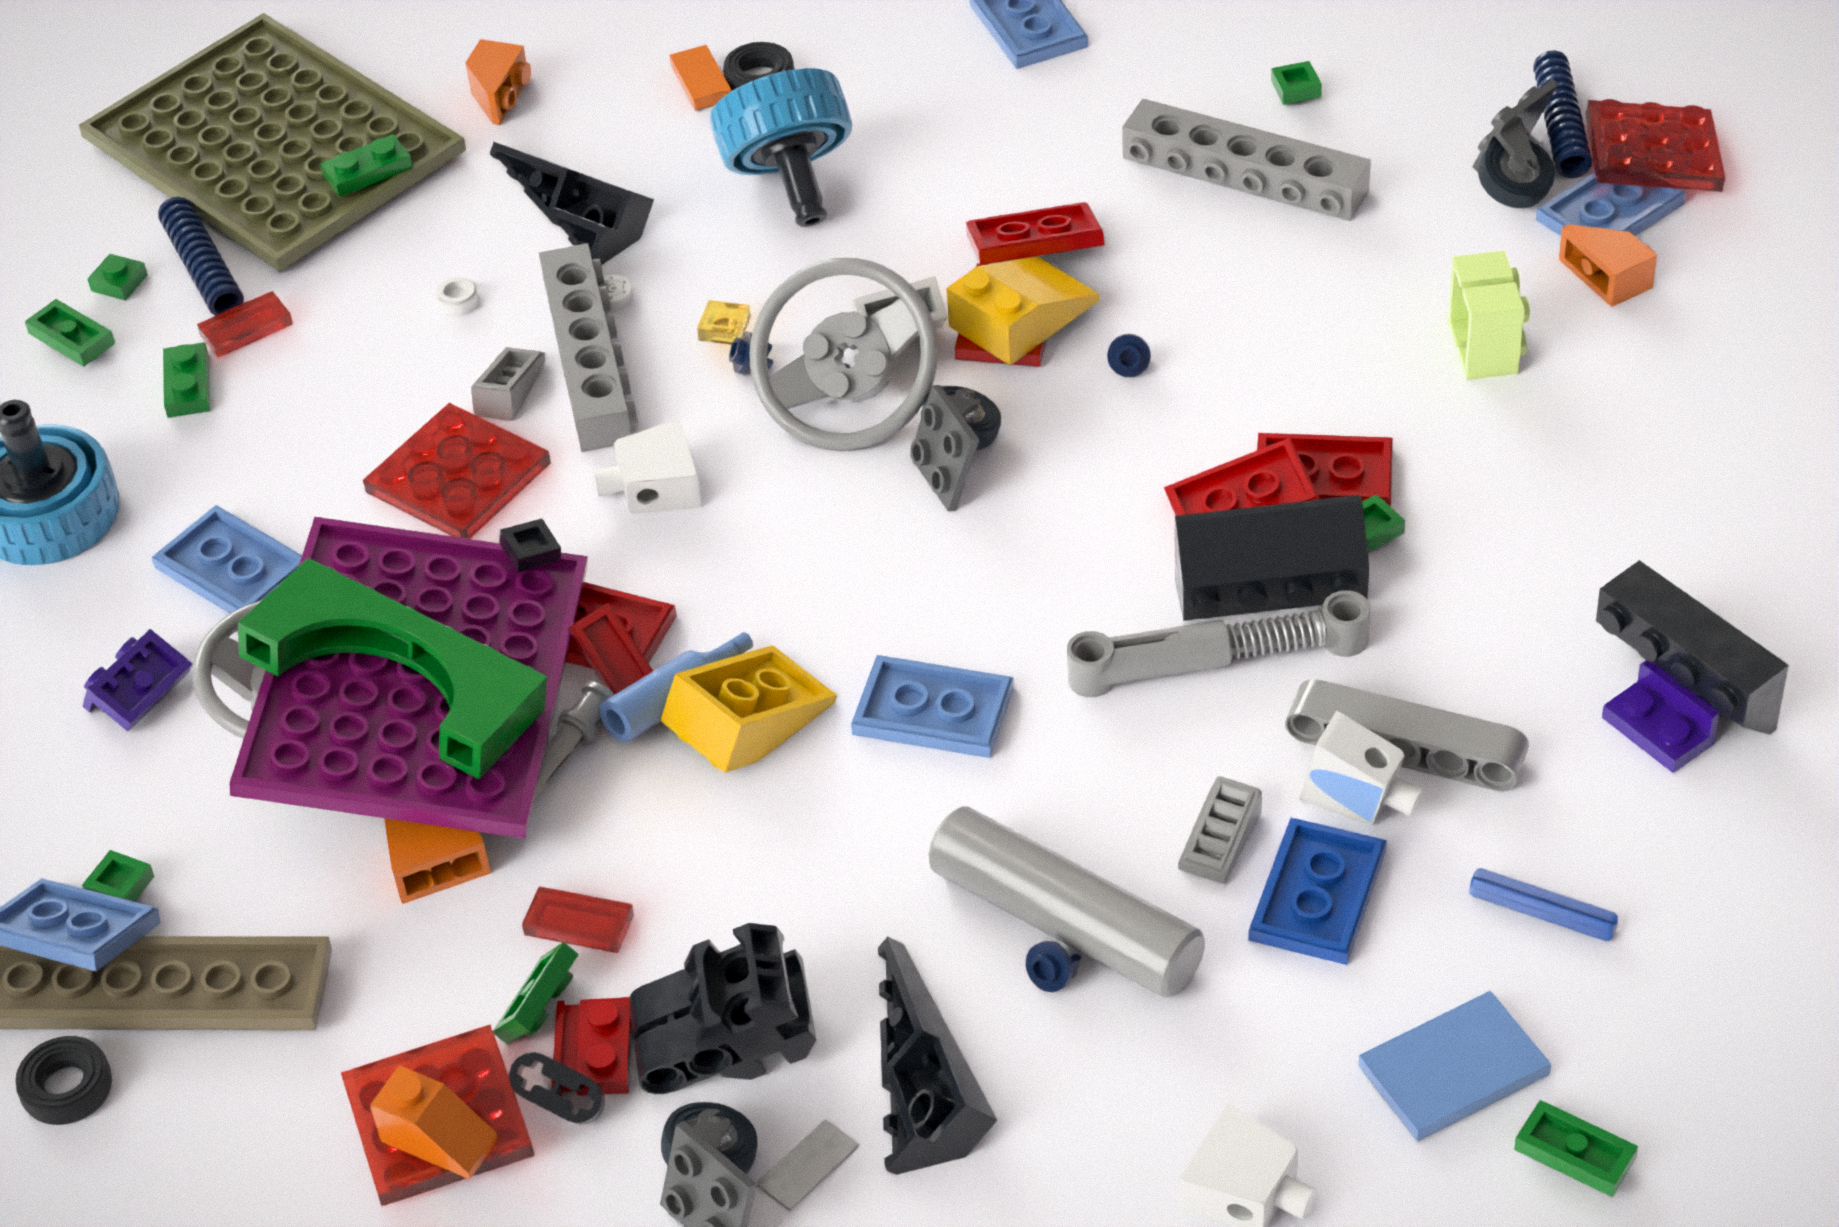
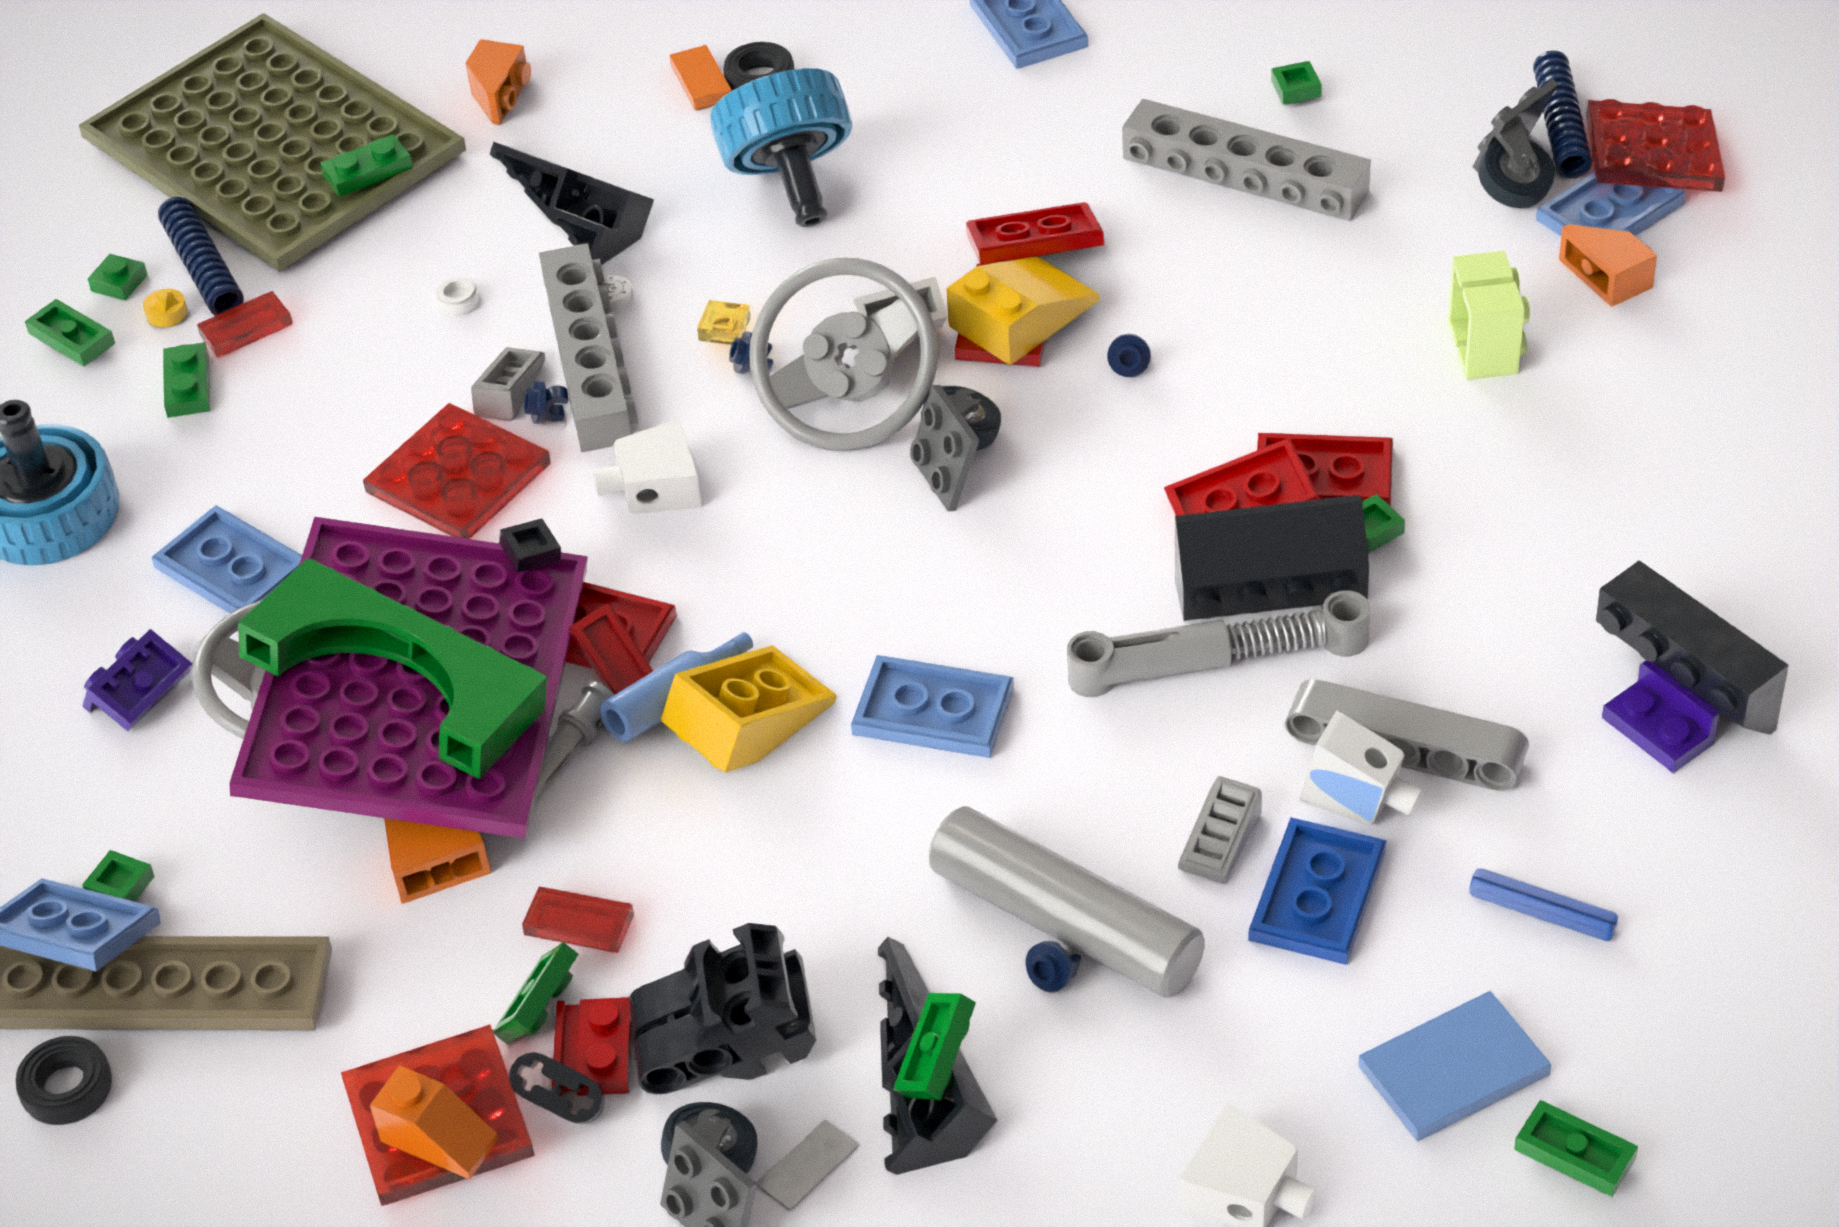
(165, 307): none -> yellow tile
(541, 402): none -> dark blue plate
(935, 1046): none -> green plate

